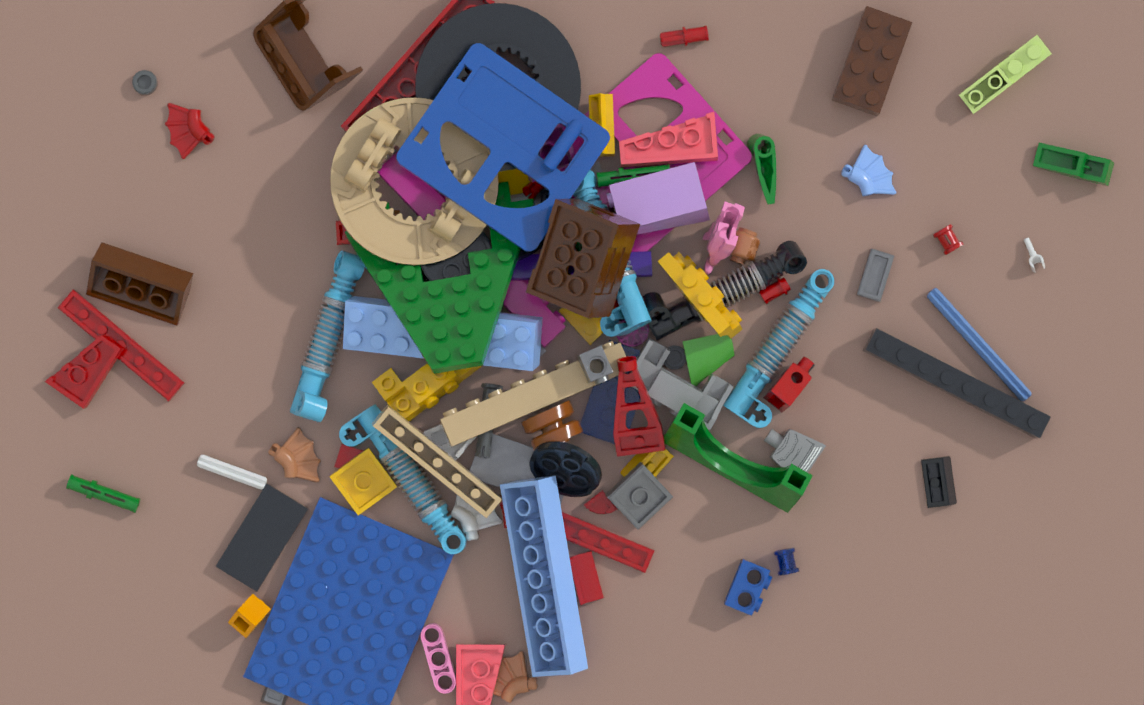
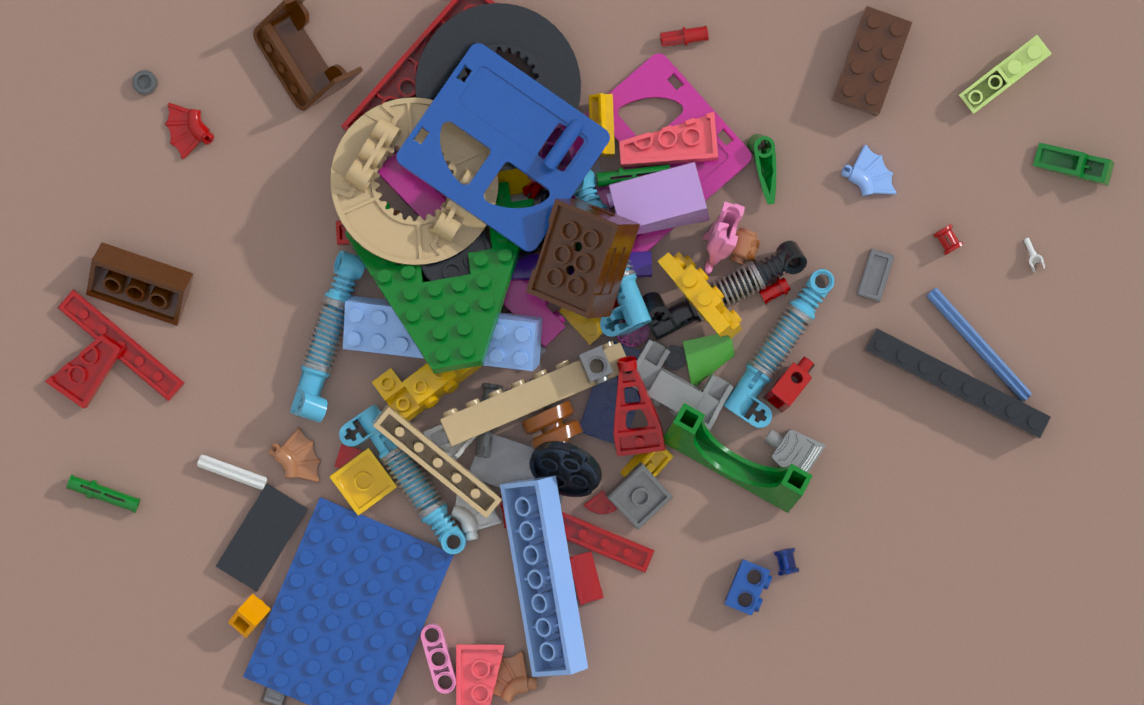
(939, 481): black slope -> none

